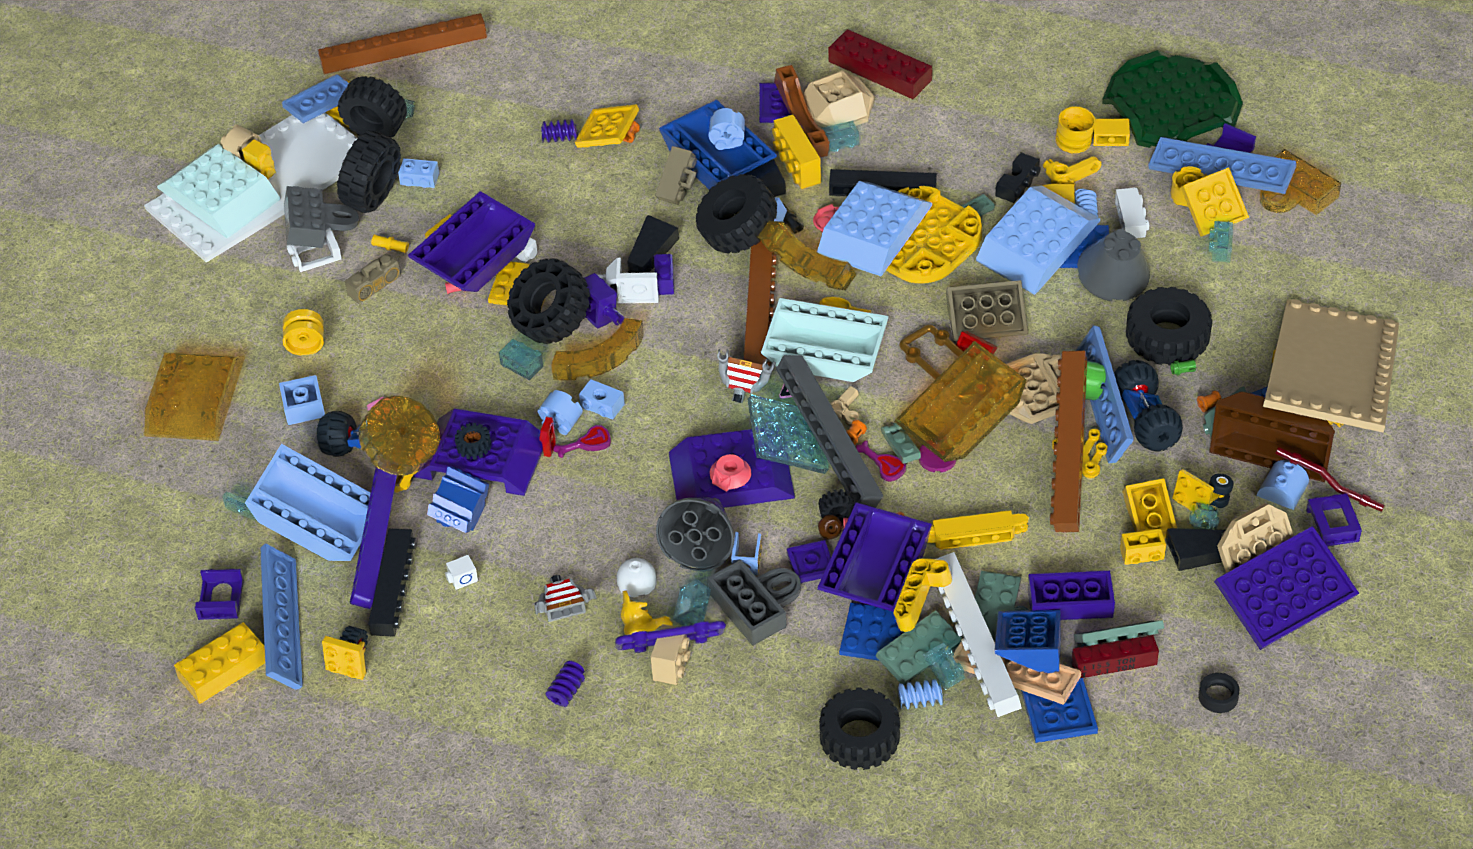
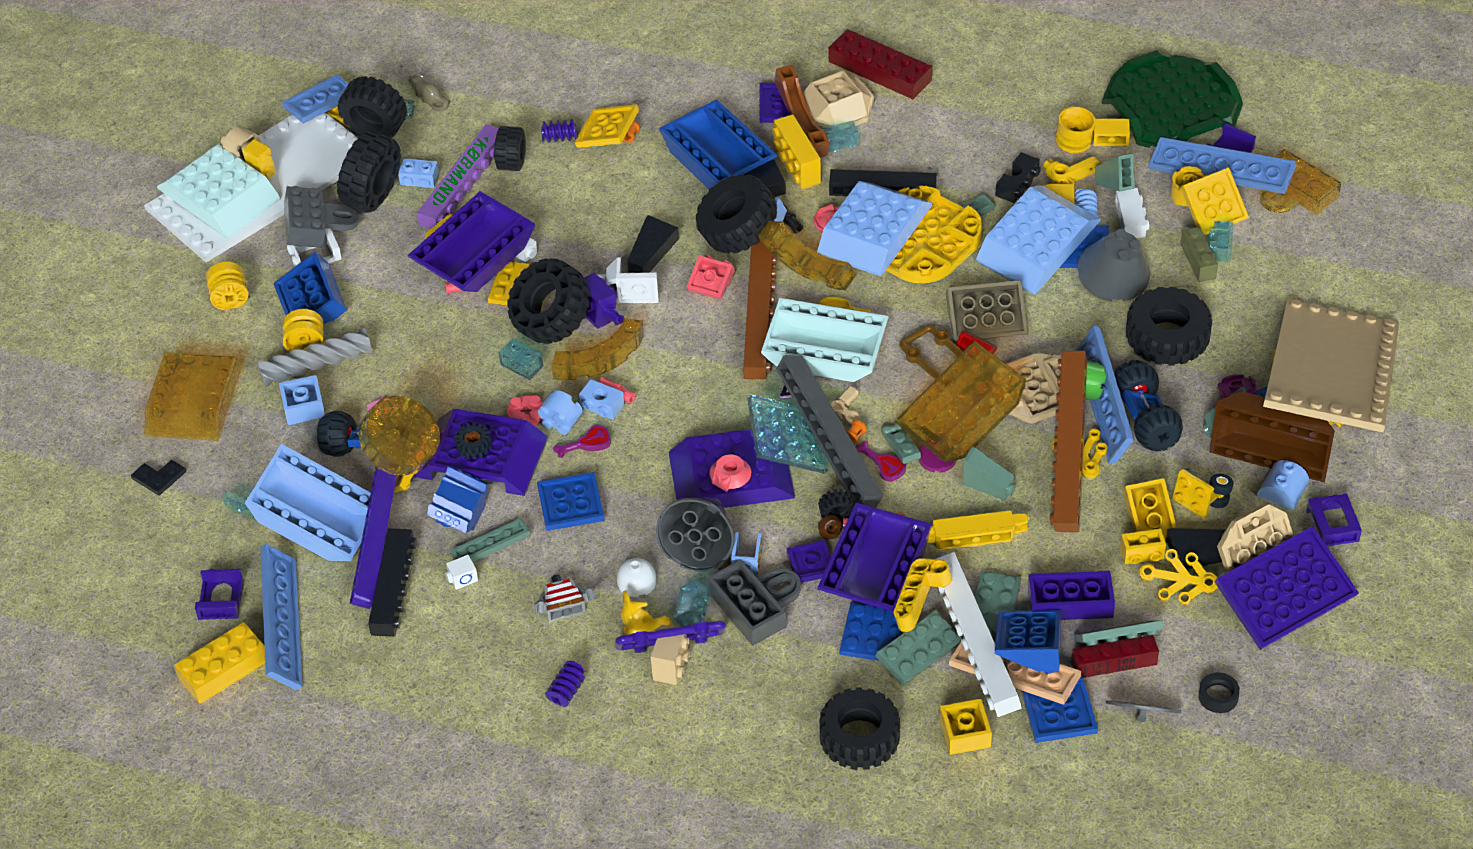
(158, 480): none -> black plate
(226, 285): none -> yellow wheel
(311, 288): none -> blue slope
(314, 357): none -> light grey piece
(346, 653): yellow plate -> none
(372, 278): dark tan piece -> none
(390, 243): yellow pin -> none
(402, 43): dark orange brick -> none
(429, 93): none -> dark tan animal
(459, 178): none -> medium lavender brick
(492, 541): none -> sand green plate
(509, 148): none -> black tyre
(525, 403): none -> coral plate
(547, 436): red plate -> none
(570, 501): none -> blue plate
(628, 395): none -> coral pin
(664, 268): dark purple brick -> none
(674, 176): dark tan piece -> none
(710, 277): none -> coral plate
(726, 129): light blue brick -> none
(743, 375): torso -> none
(920, 693): light blue piece -> none
(944, 666): clear light blue brick -> none
(965, 726): none -> yellow brick
(987, 475): none -> sand green slope
(1116, 173): none -> sand green slope
(1141, 708): none -> dark grey shield
(1182, 577): none -> yellow plant
(1183, 367): bright green pin -> none
(1199, 254): none -> olive brick
(1204, 517): clear light blue brick -> none
(1208, 401): orange bush -> none
(1234, 382): none -> magenta tile
(1363, 499): dark red bar -> none

